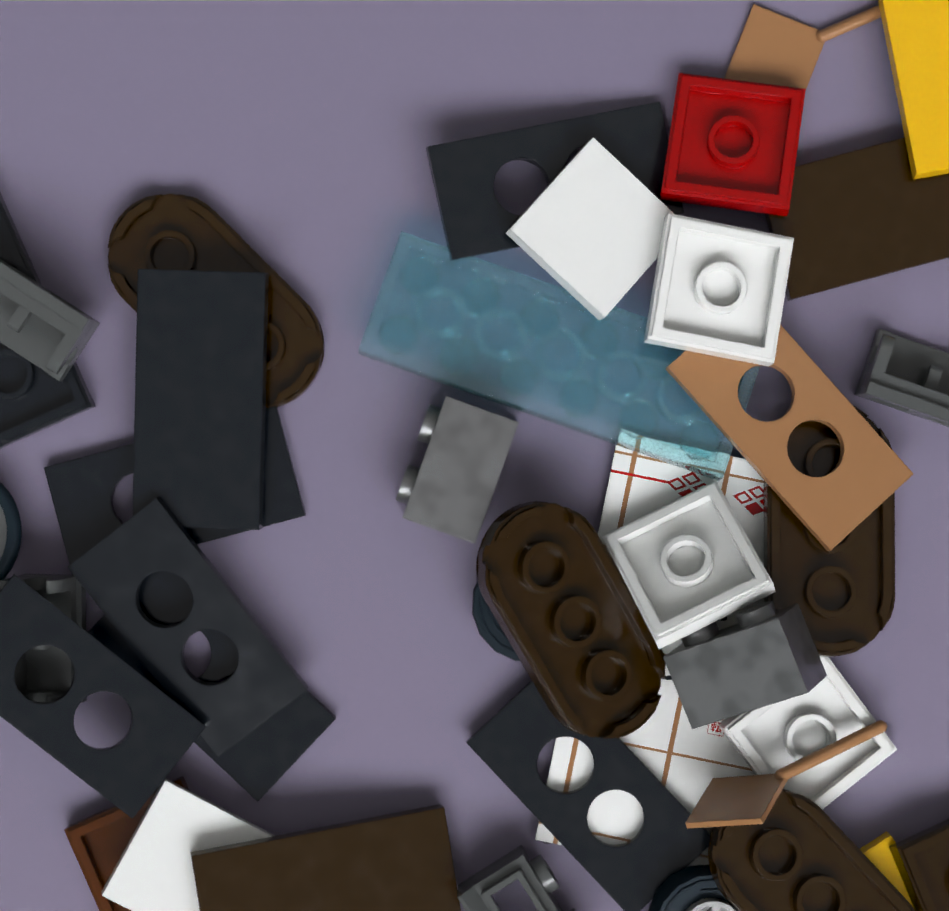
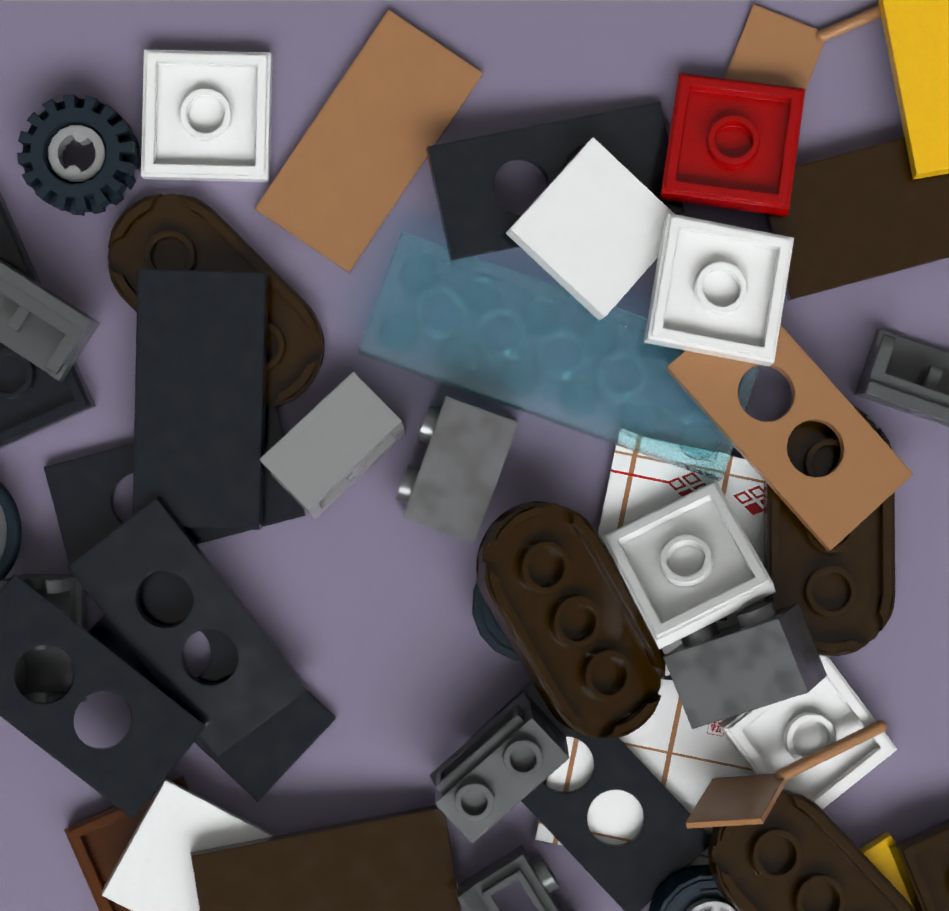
(71, 187): none -> black bush
(206, 115): none -> white tile
(333, 445): none -> light grey hinge
(369, 141): none -> medium nougat piece
(498, 767): none -> dark grey window

